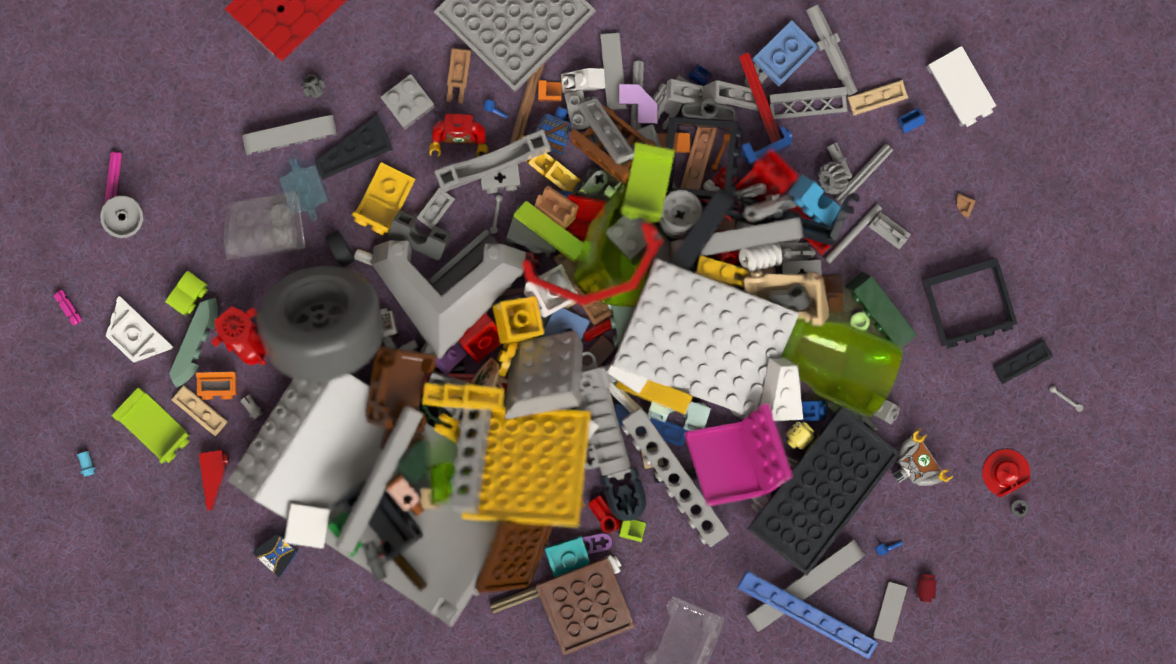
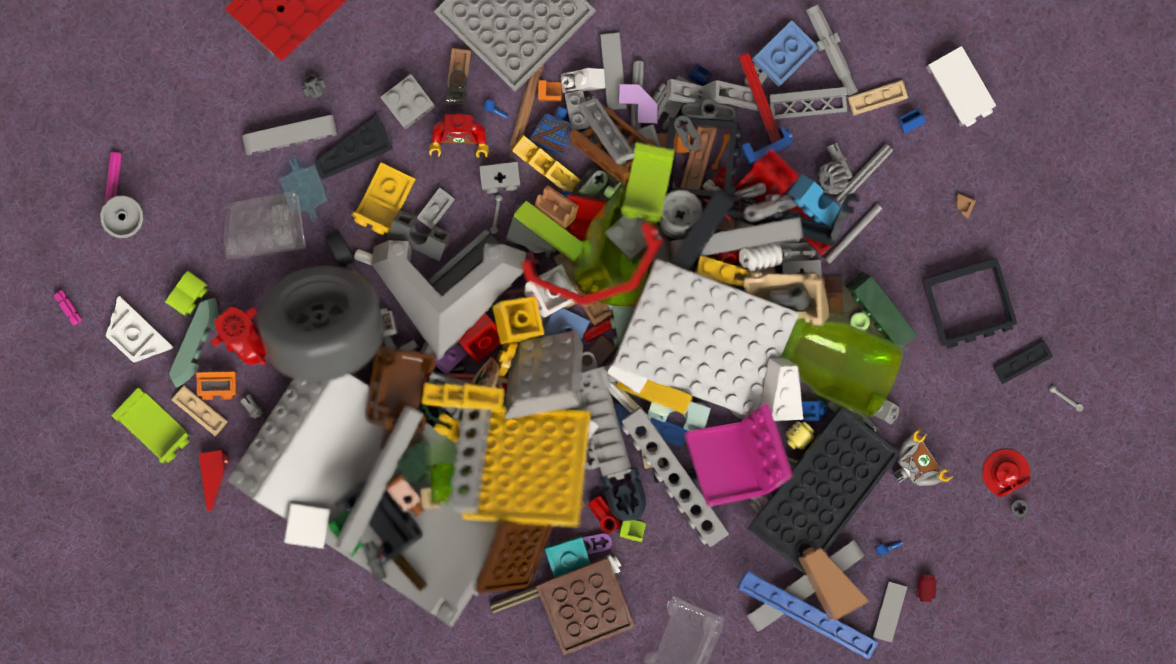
(86, 464): medium azure pin -> none
(276, 554): black torso -> none
(457, 91): none -> clear smoke piece
(508, 156): light grey arch -> none
(684, 135): none -> dark grey beam
(830, 584): none -> medium nougat slope
(889, 230): light grey hinge -> none

